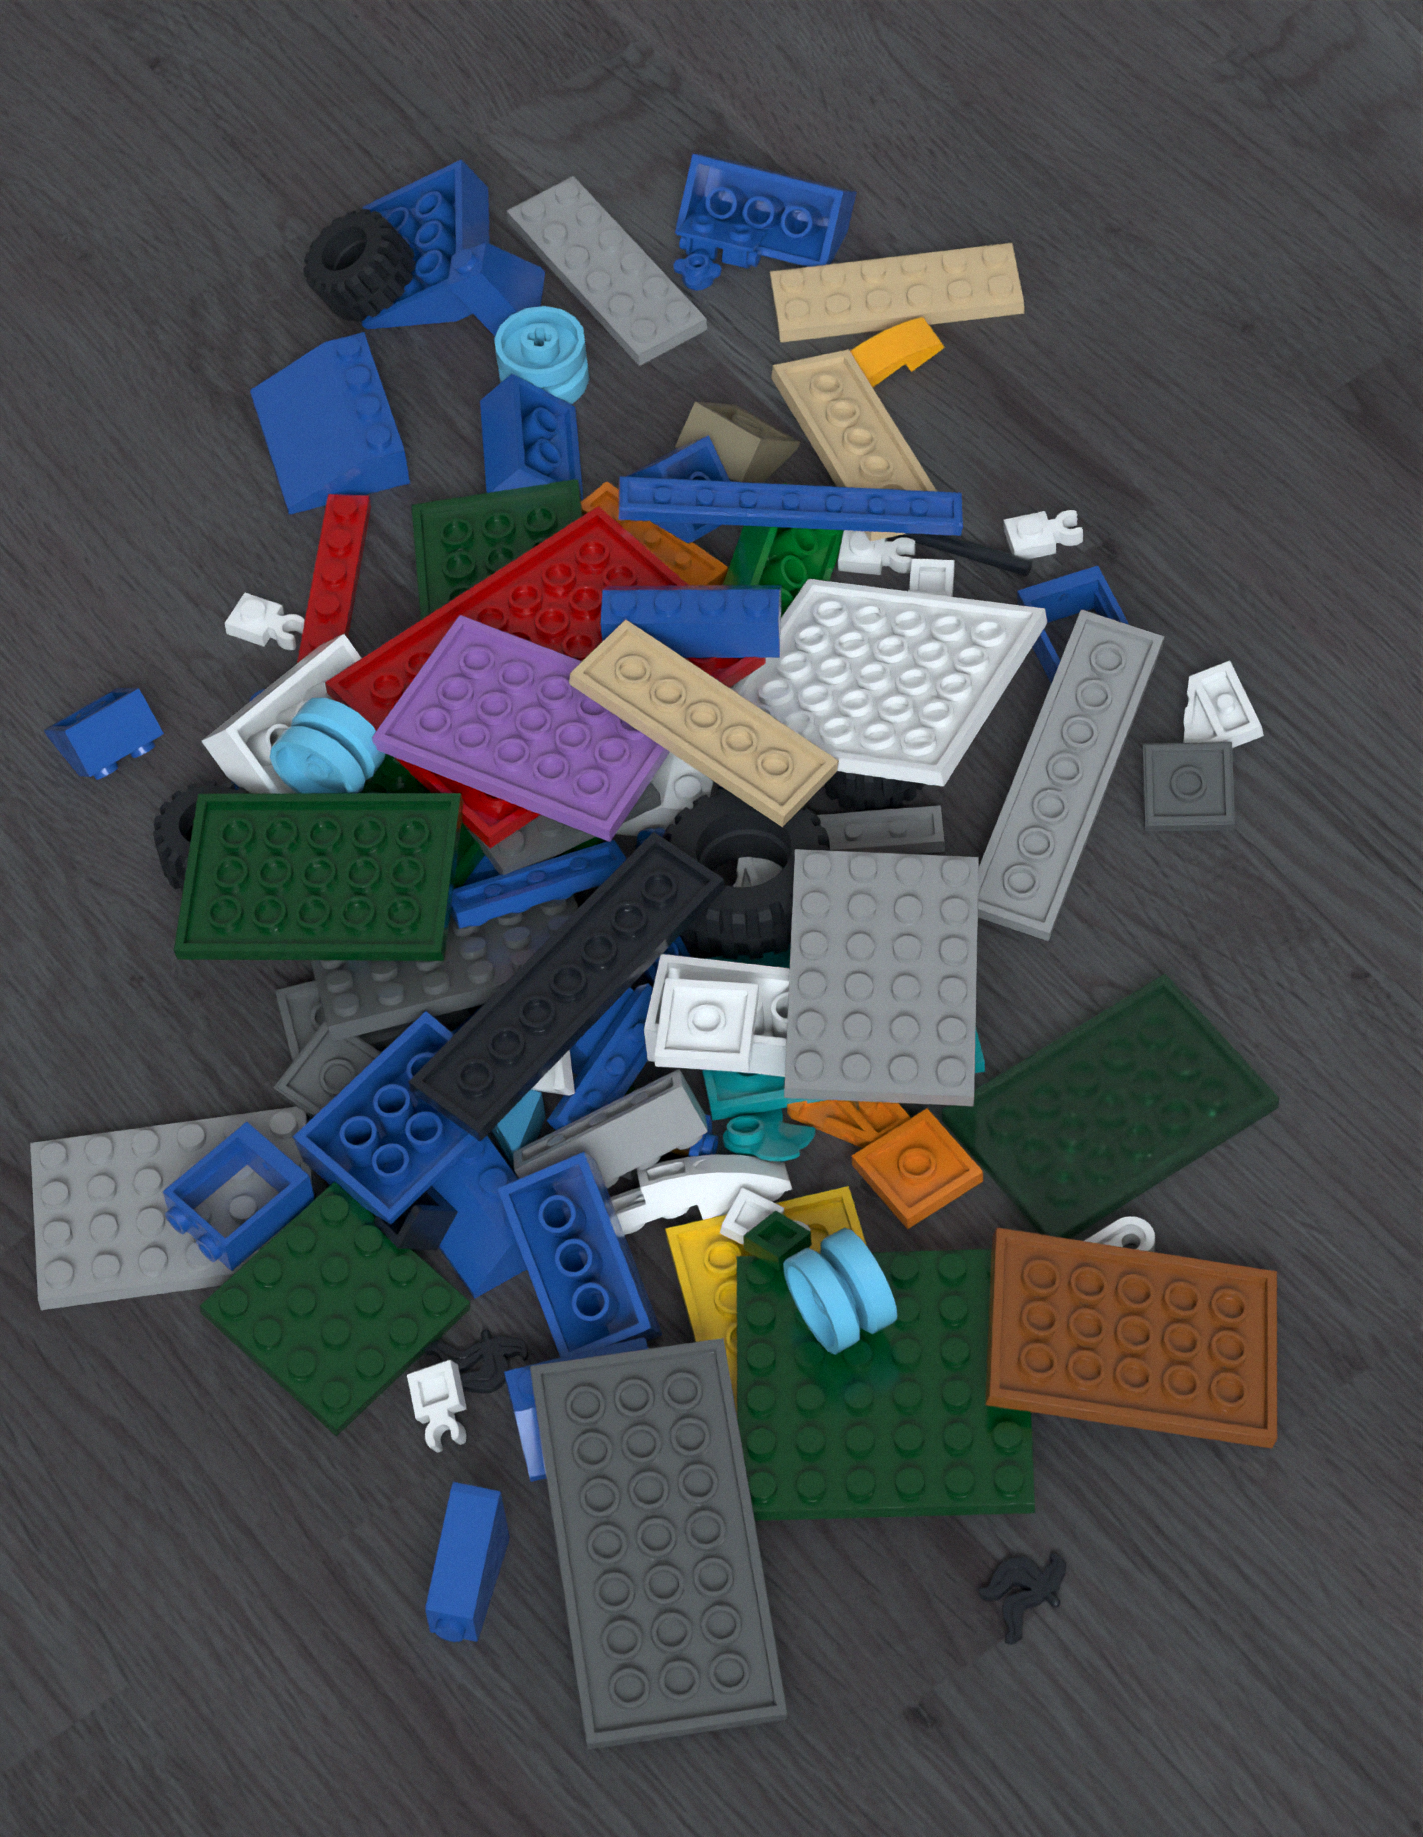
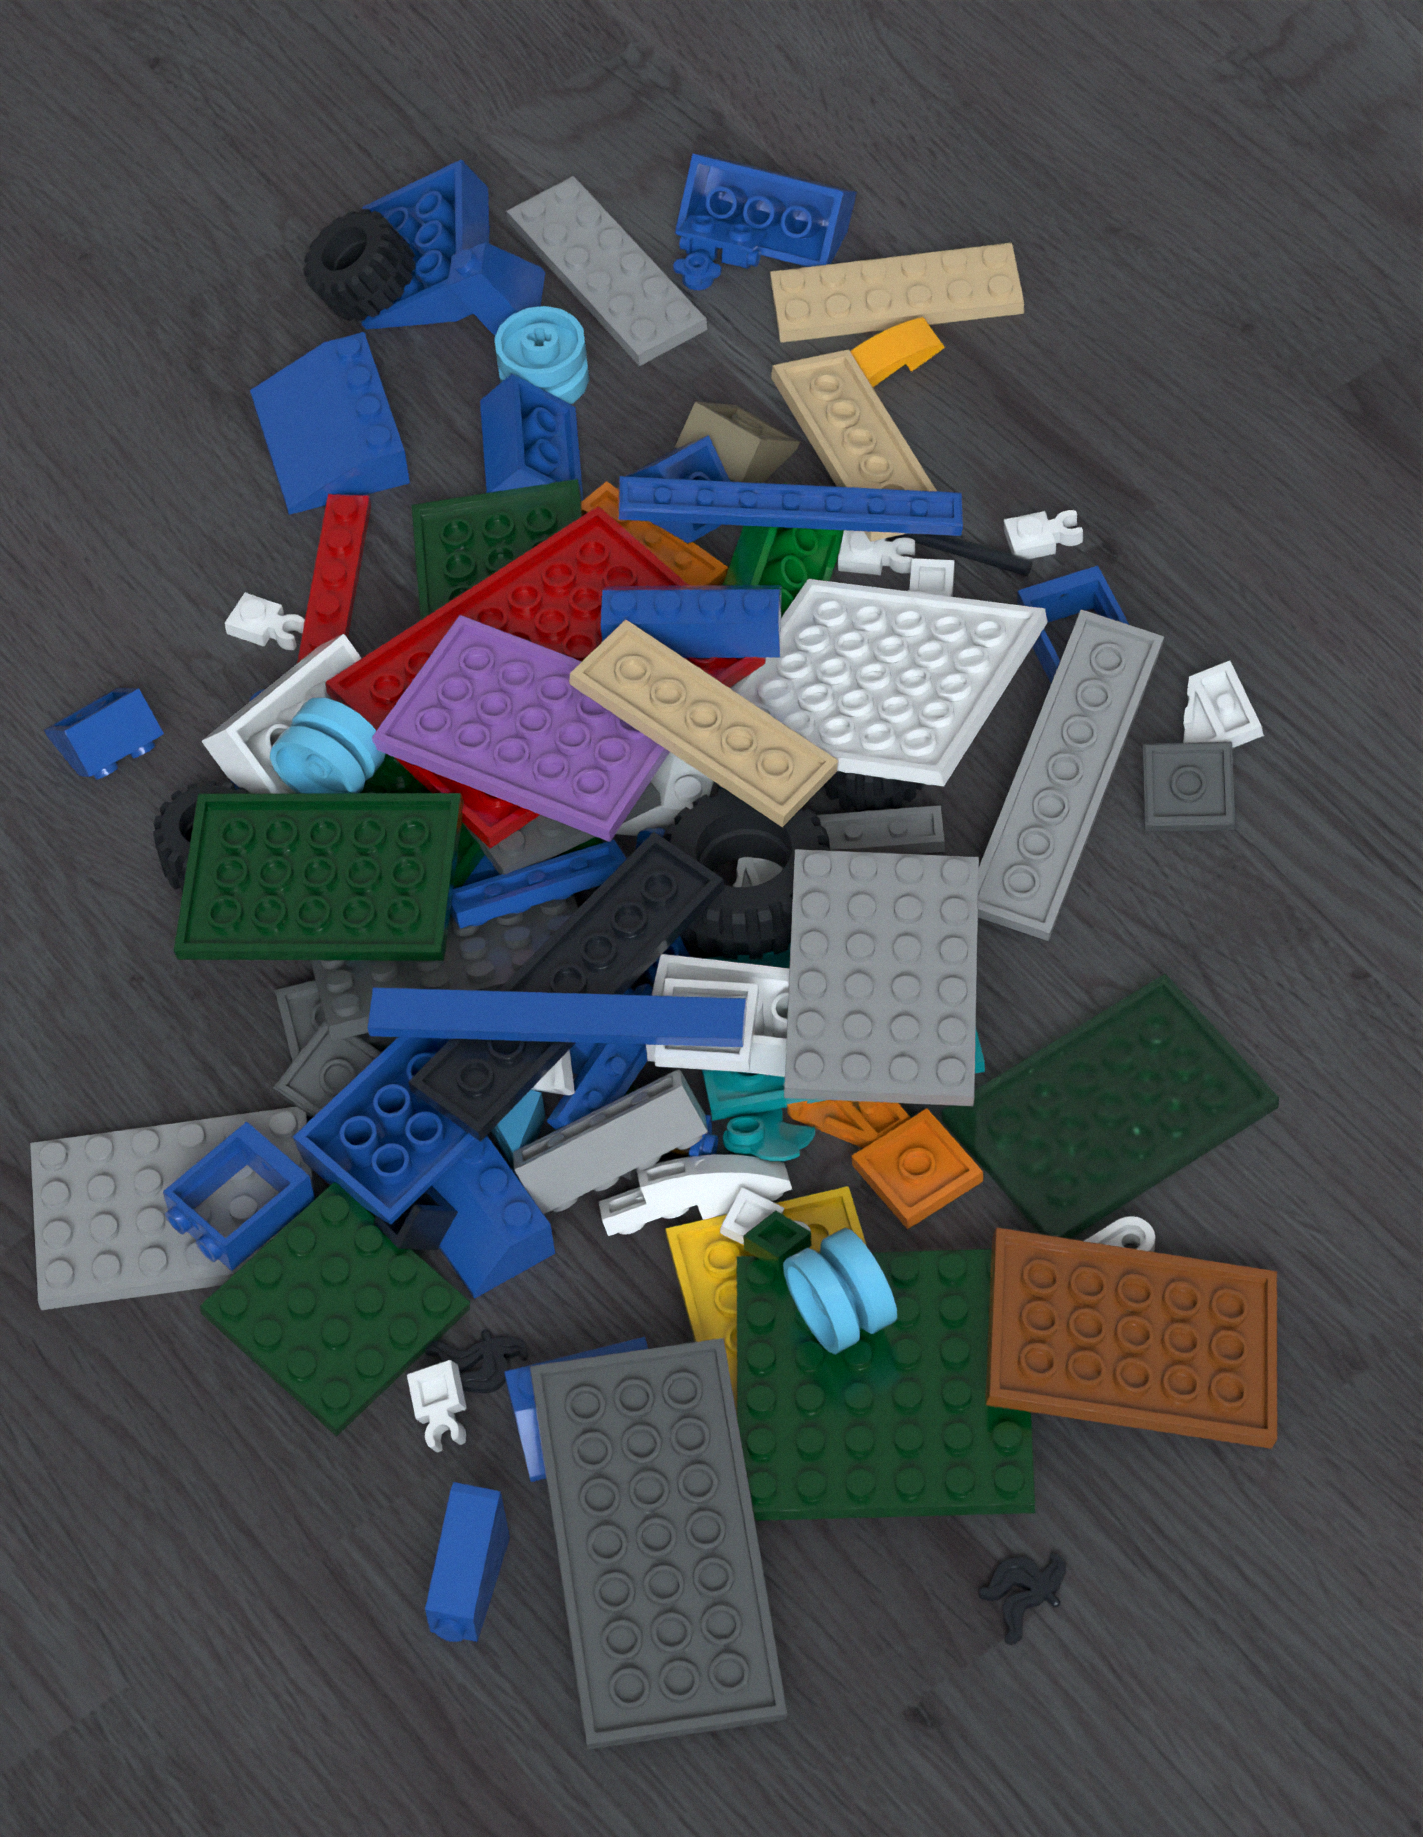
(557, 1017): none -> blue tile
(578, 1257): blue slope -> none

